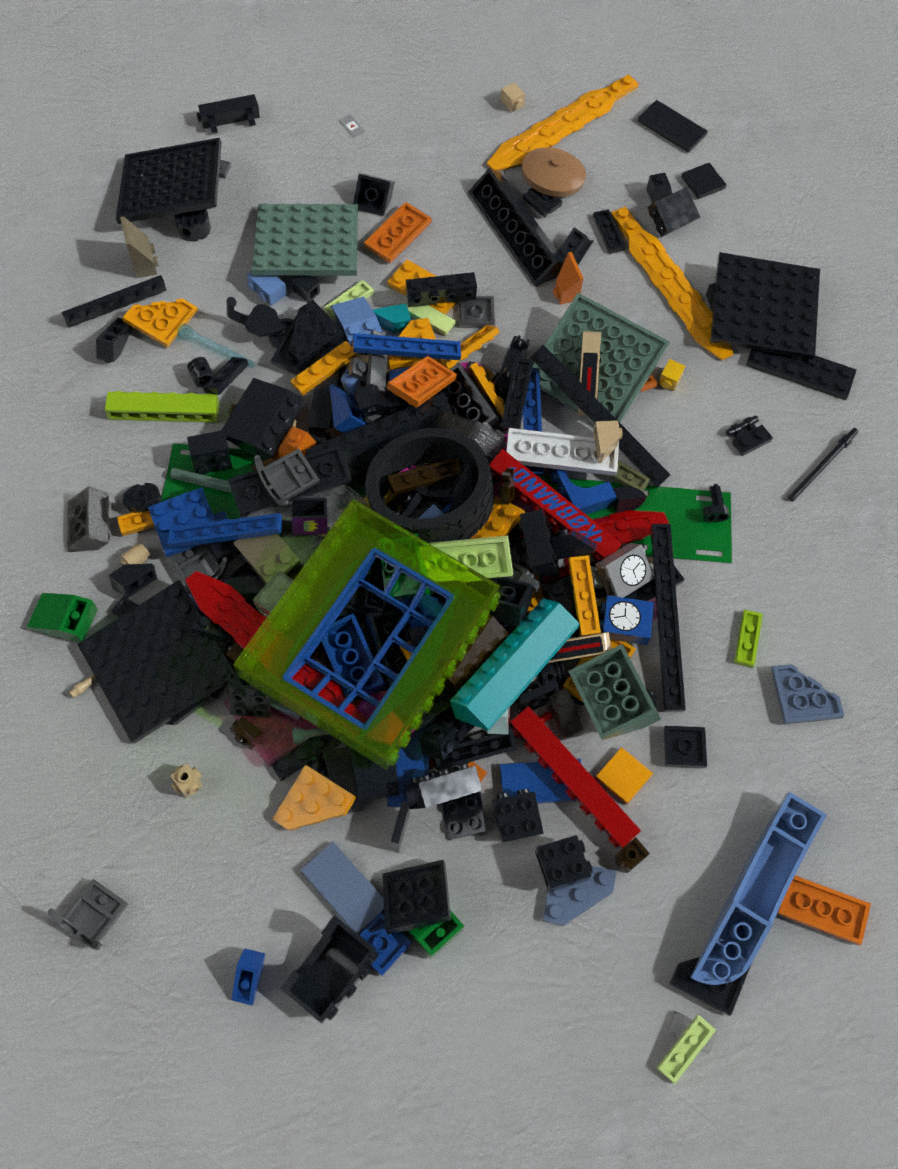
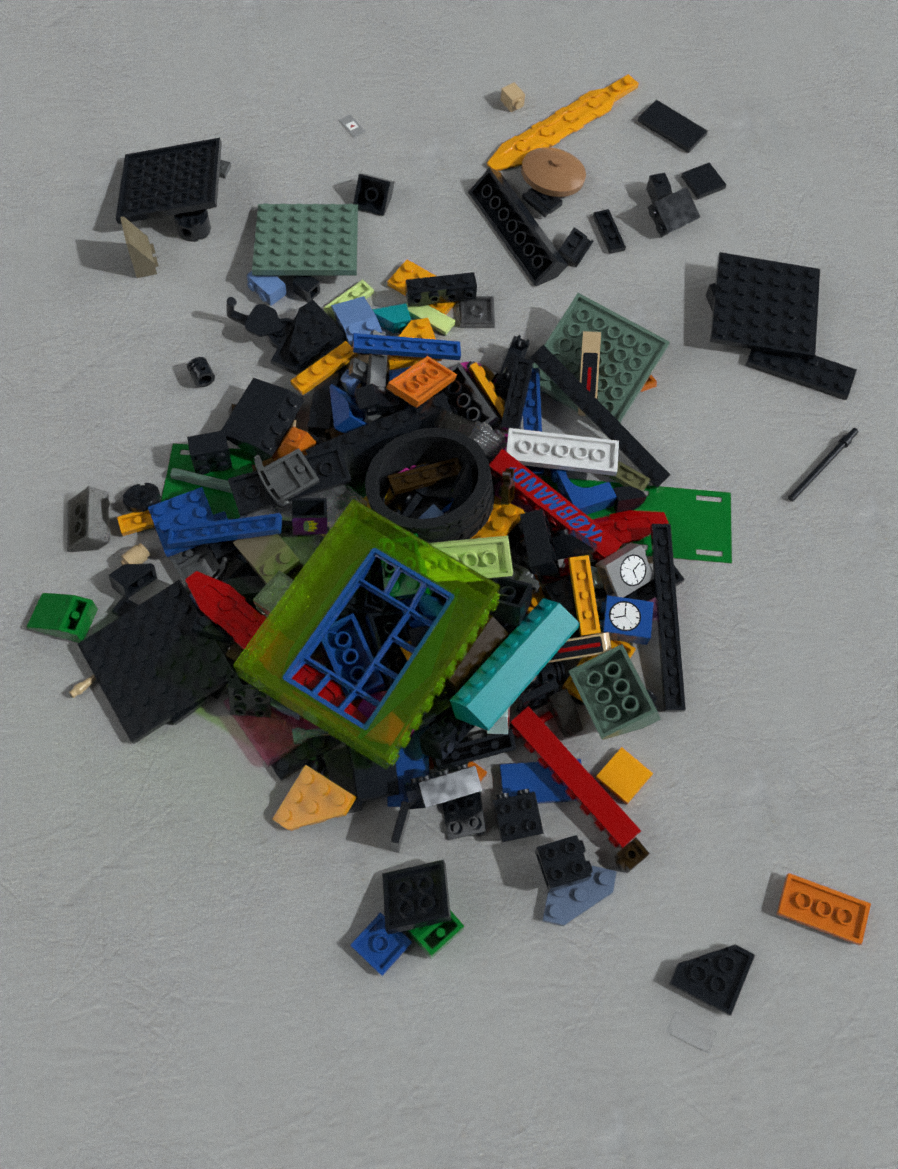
(91, 914): dark grey piece -> none
(112, 340): black slope -> none
(114, 301): black plate -> none
(160, 319): light orange plate -> none
(162, 407): lime brick -> none
(186, 331): clear light blue piece -> none
(191, 784): tan brick -> none
(225, 376): black plate -> none
(228, 112): black brick -> none
(248, 976): blue slope -> none
(250, 728): dark brown brick -> none
(331, 970): black cylinder -> none
(344, 887): sand blue tile -> none
(397, 232): orange plate -> none
(472, 344): light orange plate -> none
(568, 281): orange slope -> none
(606, 438): tan slope -> none
(670, 281): light orange plate -> none
(671, 375): yellow brick -> none
(685, 747): black plate -> none
(686, 1048): yellowish green tile -> none
(718, 511): black piece -> none
(748, 638): lime tile -> none
(750, 440): black plate -> none
(758, 892): medium blue slope -> none
(803, 697): sand blue plate -> none

